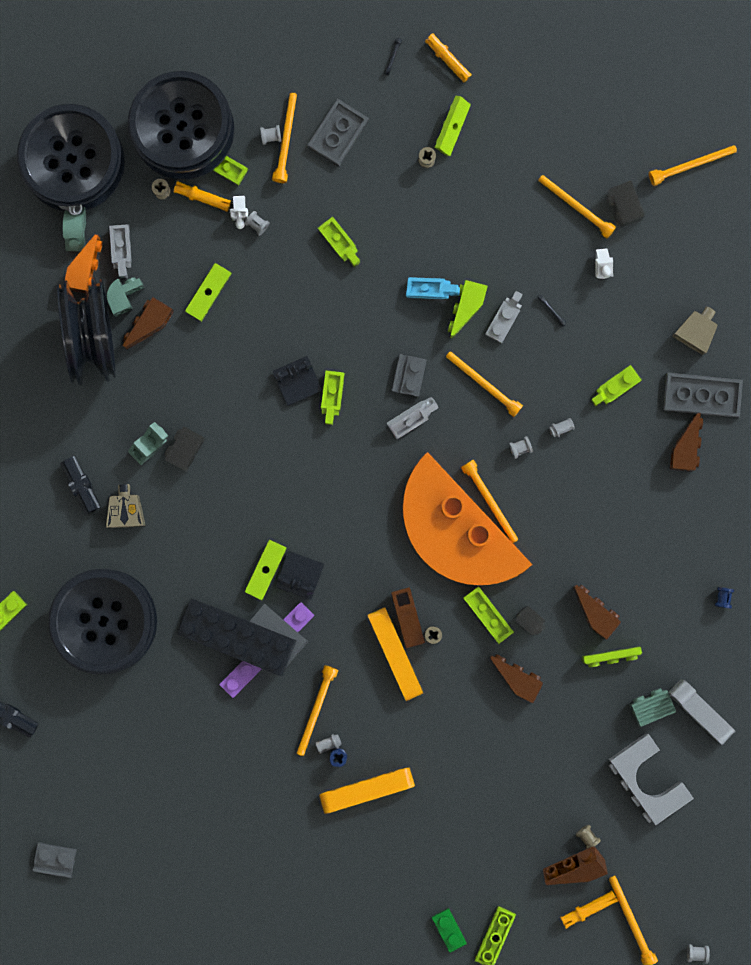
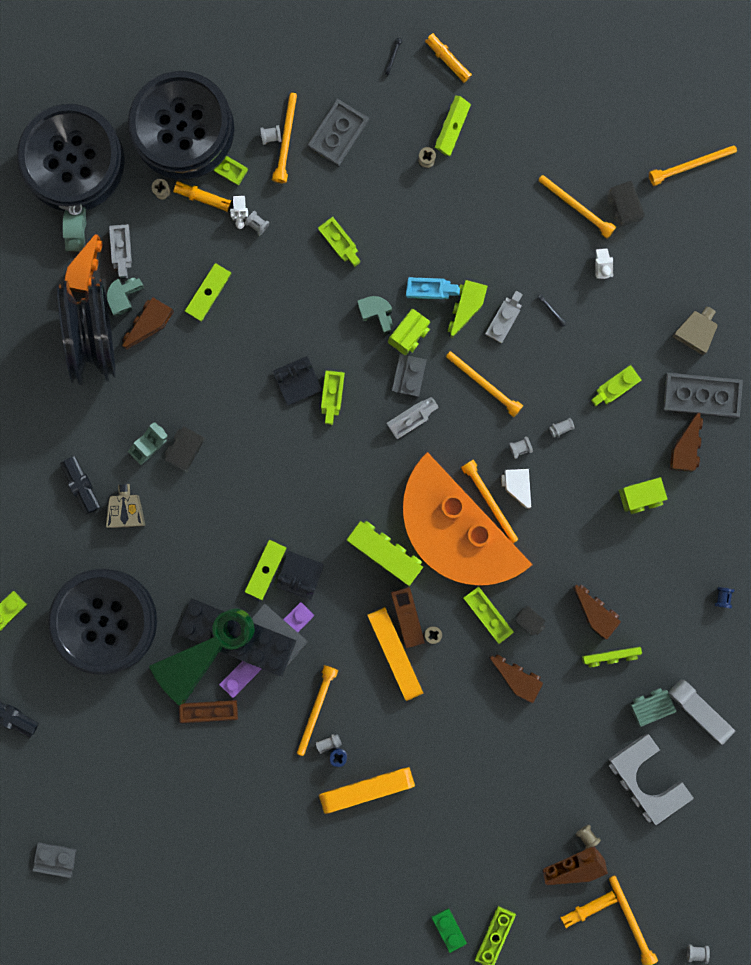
(183, 671): none -> dark green piece
(208, 711): none -> reddish brown tile
(376, 307): none -> sand green brick
(384, 553): none -> lime brick
(409, 331): none -> lime brick
(518, 485): none -> white slope
(643, 494): none -> lime brick

